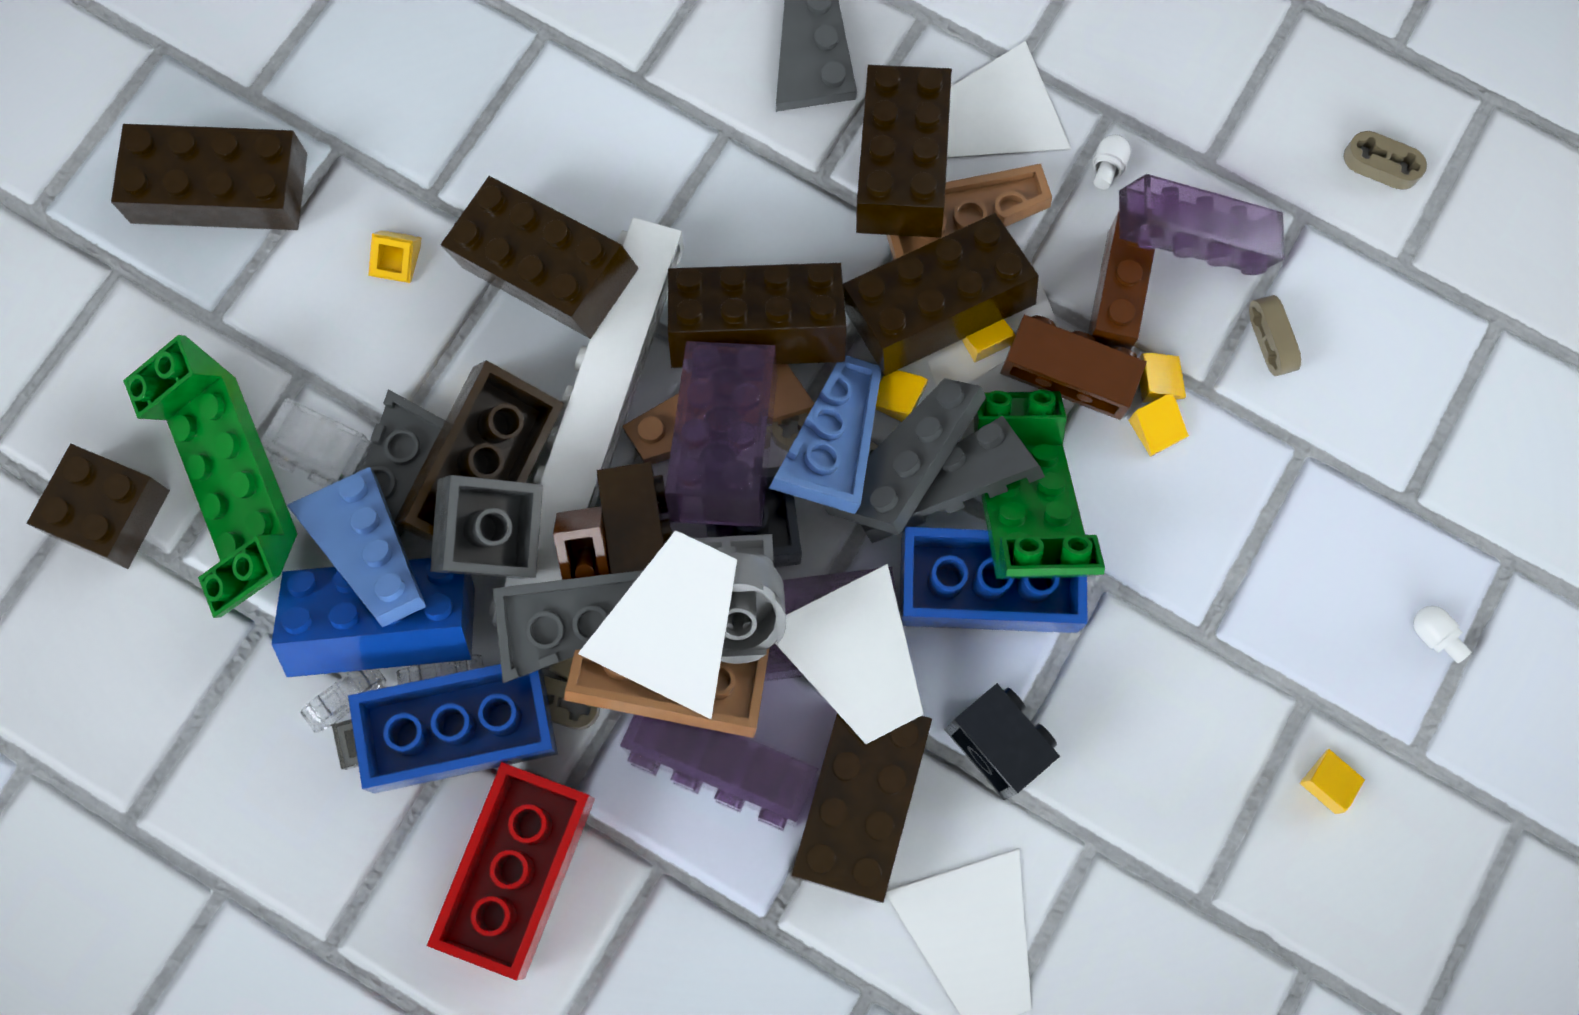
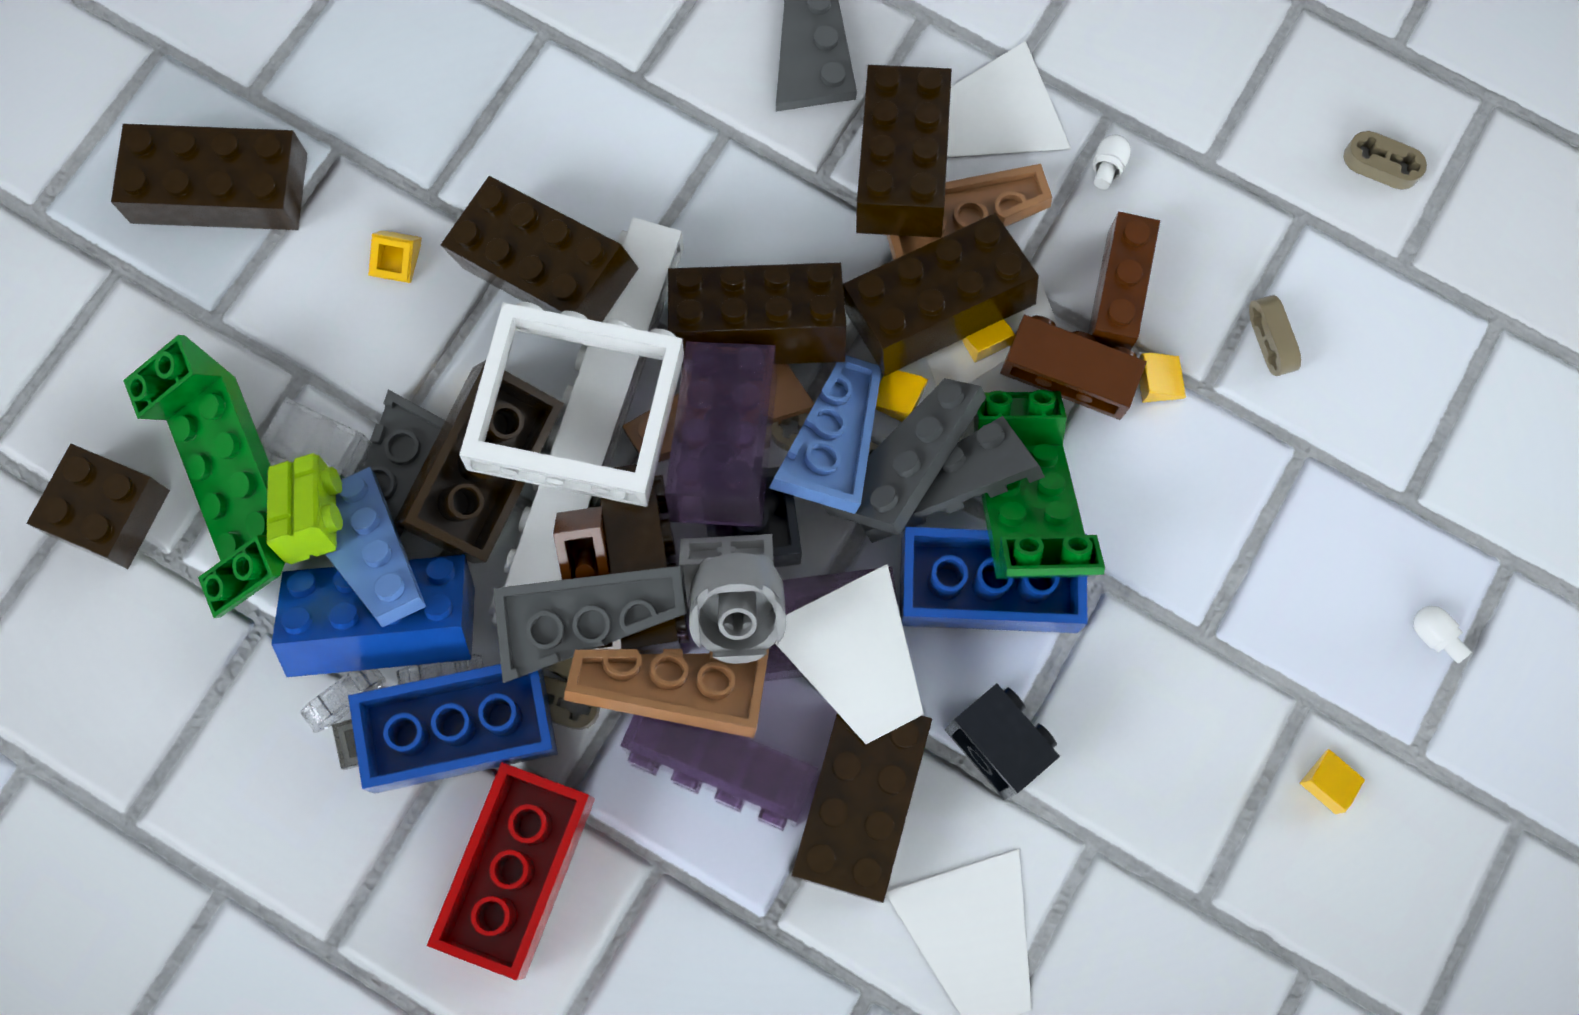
(303, 508): none -> lime brick
(486, 527): dark grey brick -> none
(558, 471): none -> white window
(671, 624): white sticker -> none
(1159, 424): yellow slope -> none
(1201, 225): clear purple brick -> none

